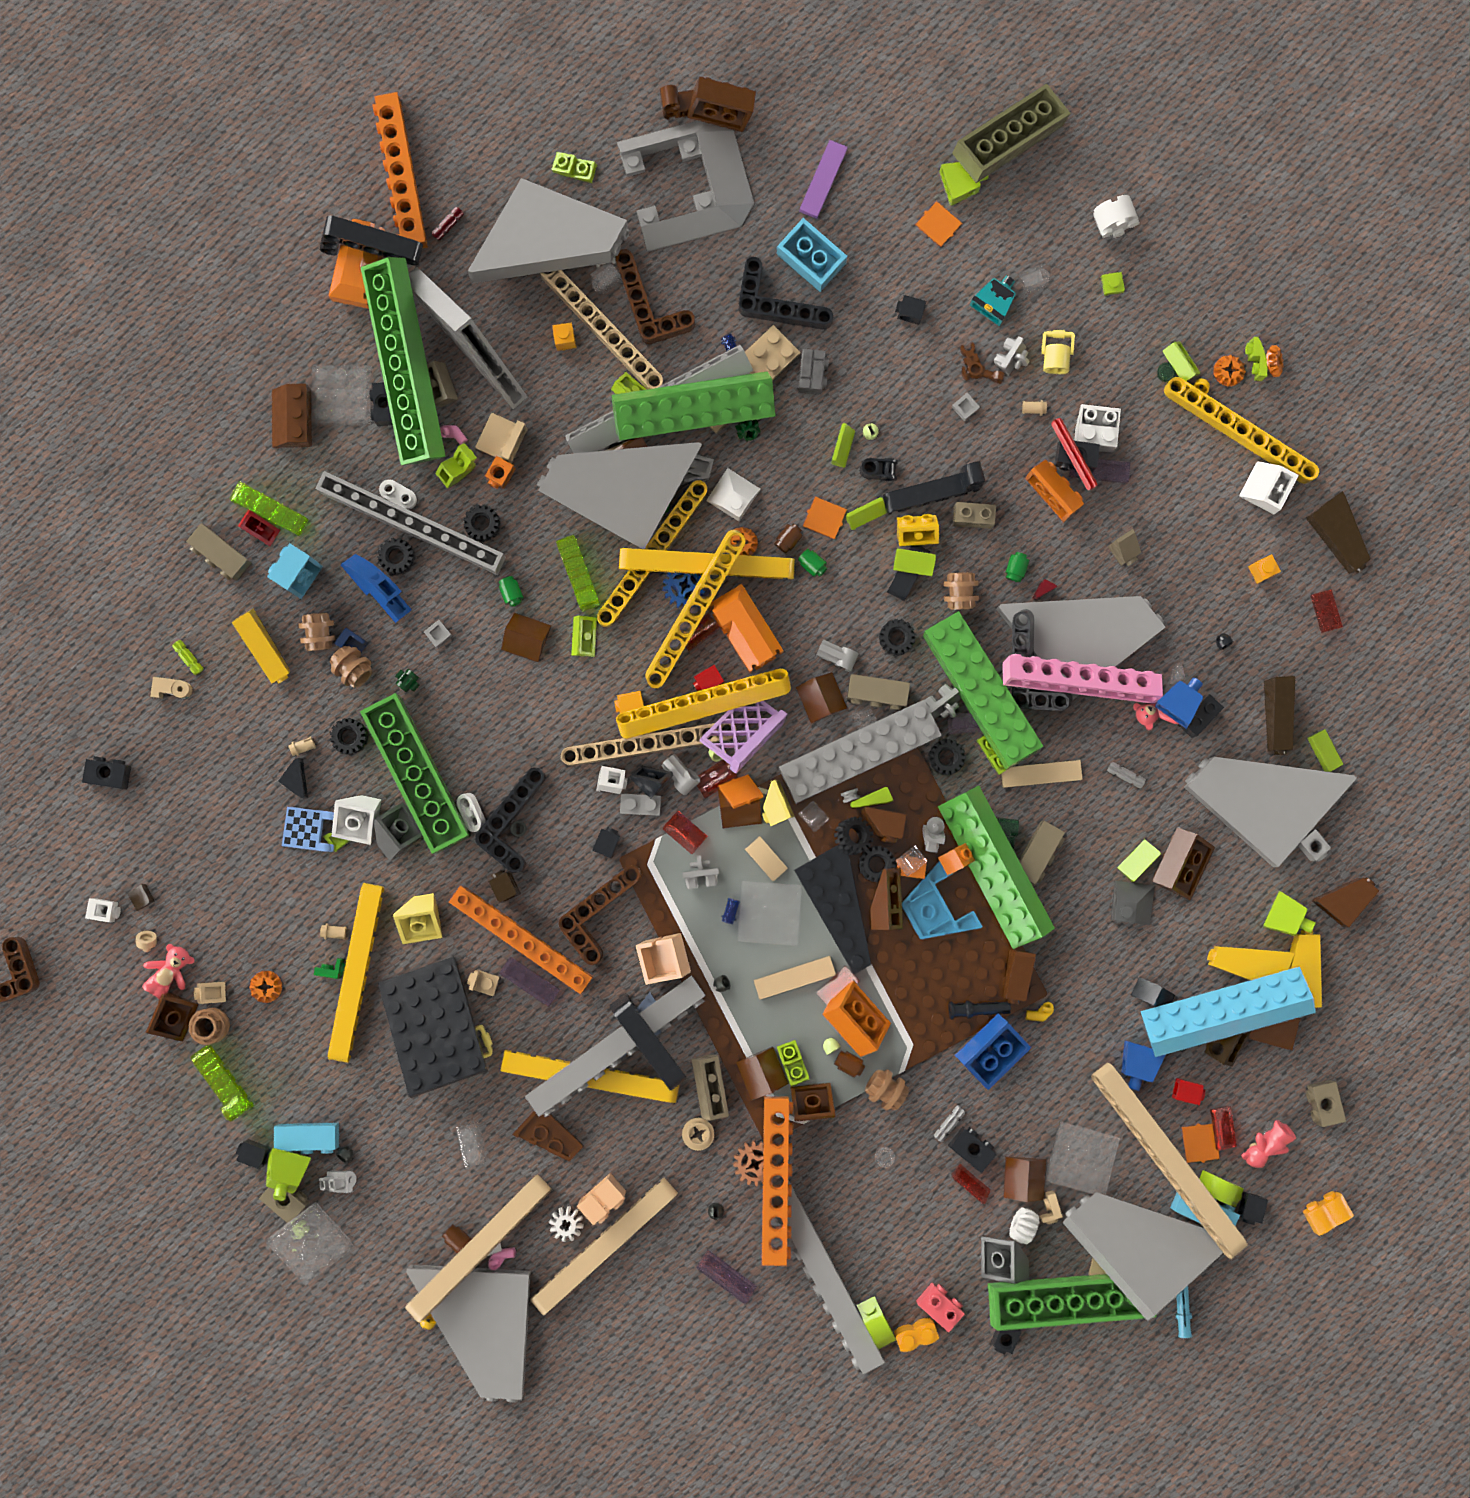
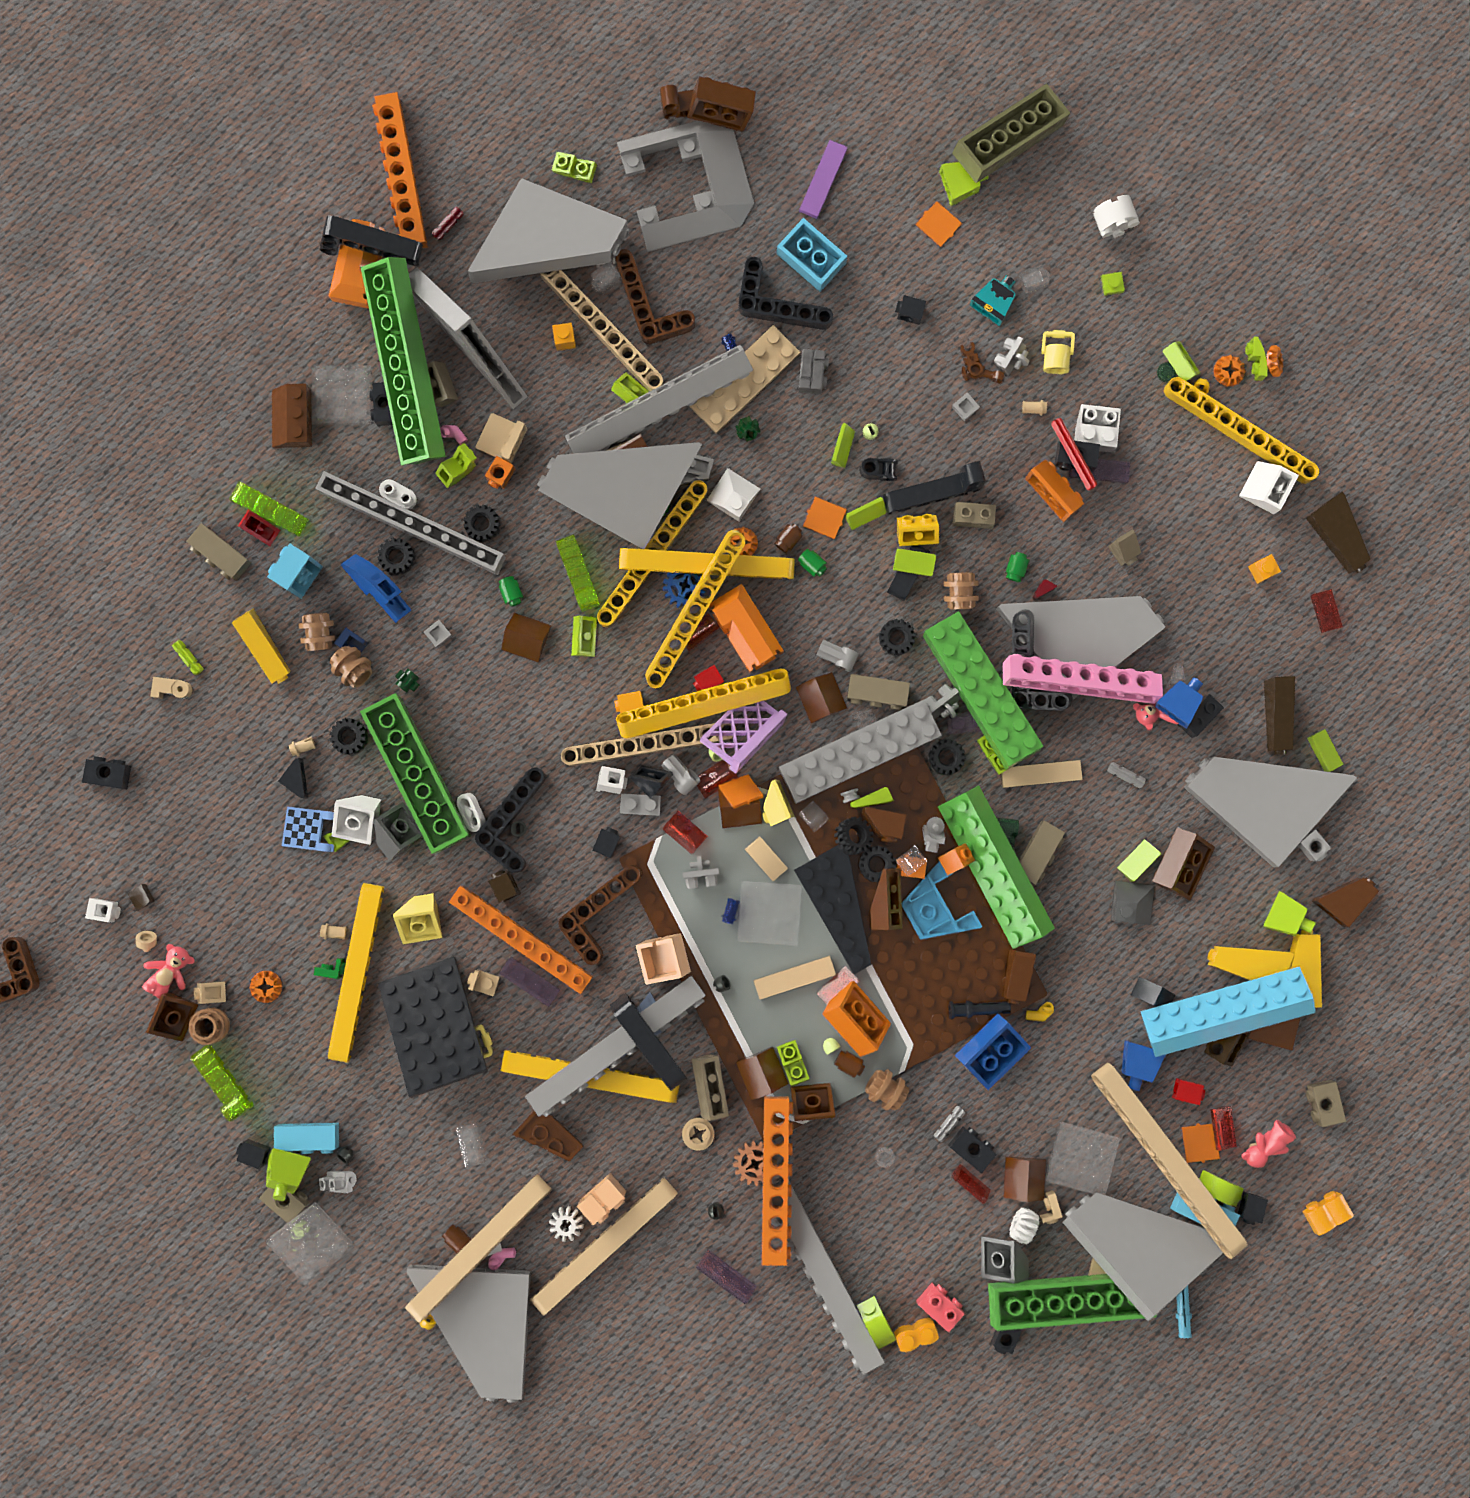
(693, 405): bright green brick -> none
(1223, 641): black hinge -> none

